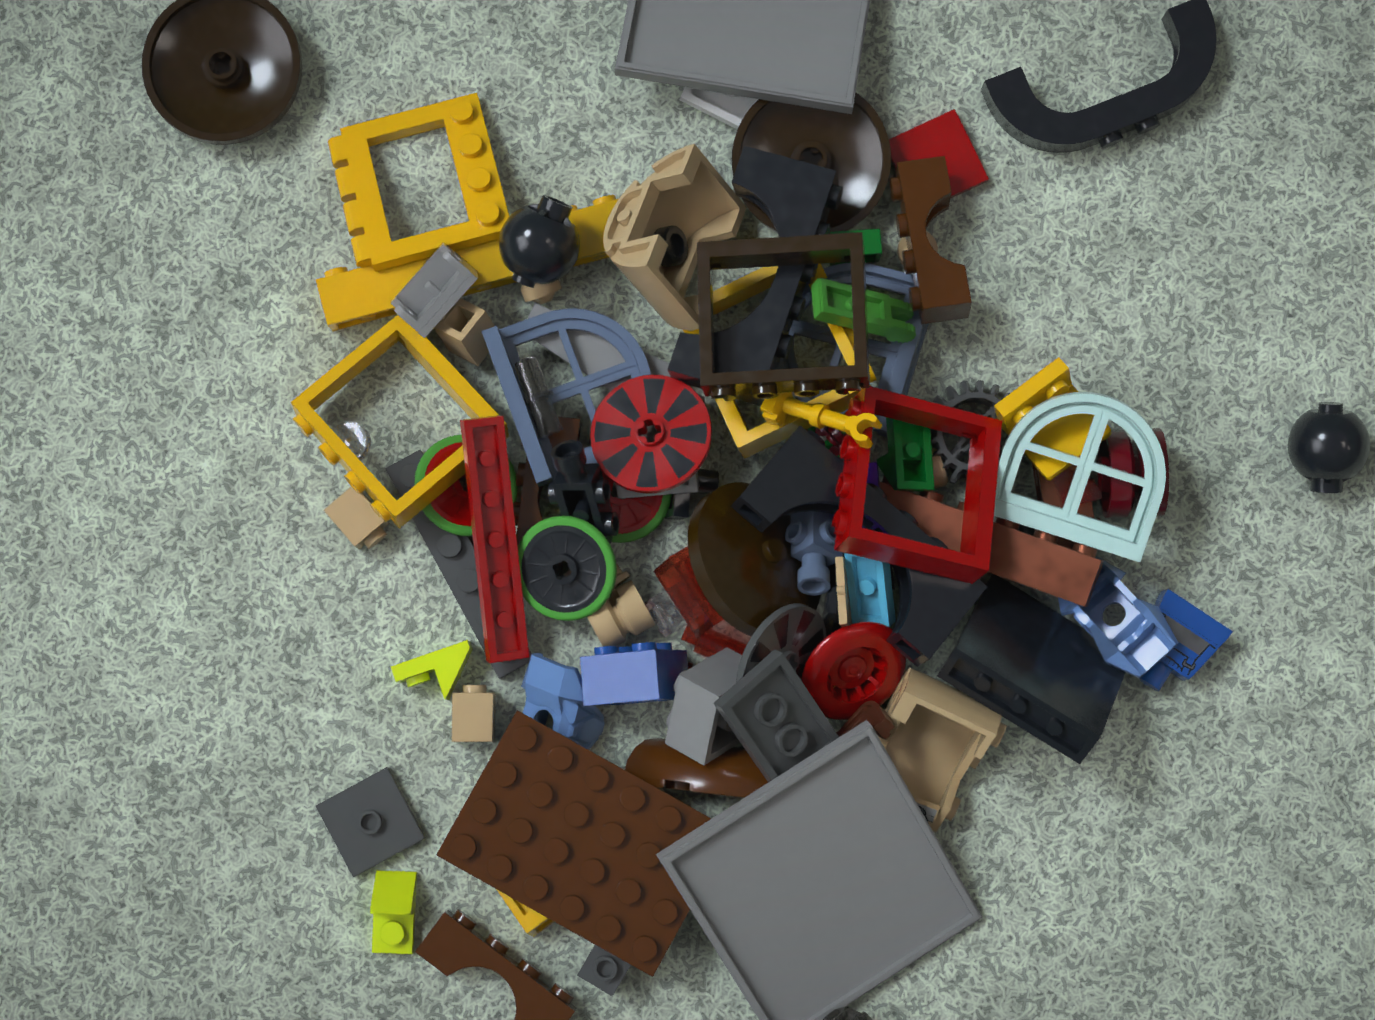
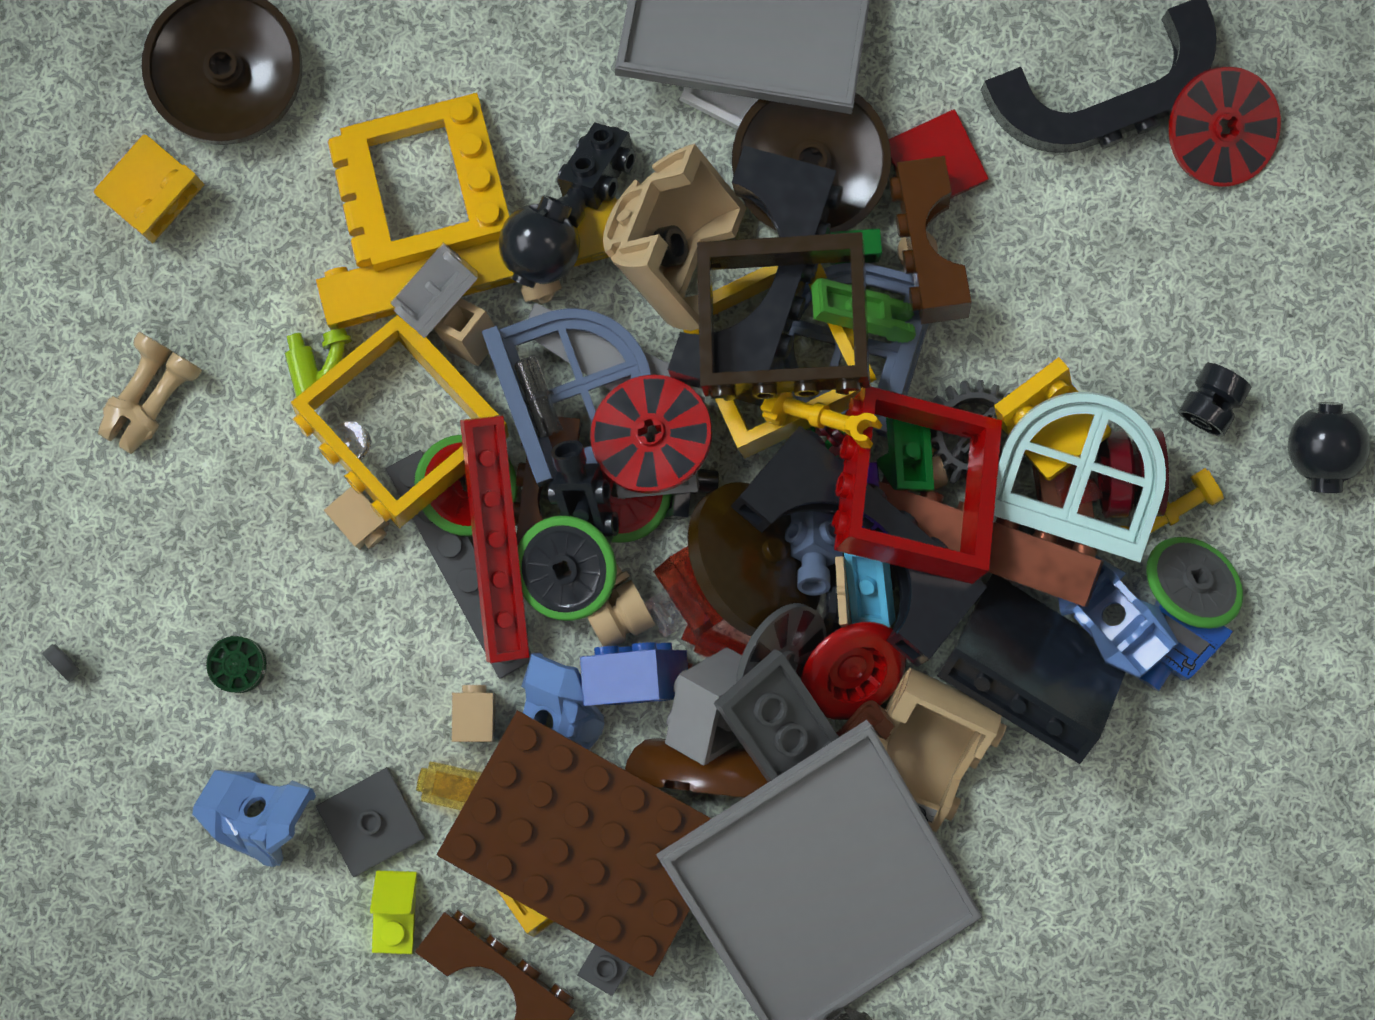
(61, 662): none -> dark grey tile
(127, 404): none -> tan piece
(148, 188): none -> yellow bracket
(224, 810): none -> medium blue piece
(236, 664): none -> dark green wheel
(302, 361): none -> lime plant
(446, 663): neon yellow slope -> none
(446, 784): none -> clear yellow brick
(594, 169): none -> black brick
(1194, 582): none -> dark grey wheel
(1196, 132): none -> red piece
(1205, 490): none -> yellow piece
(1216, 385): none -> black wheel

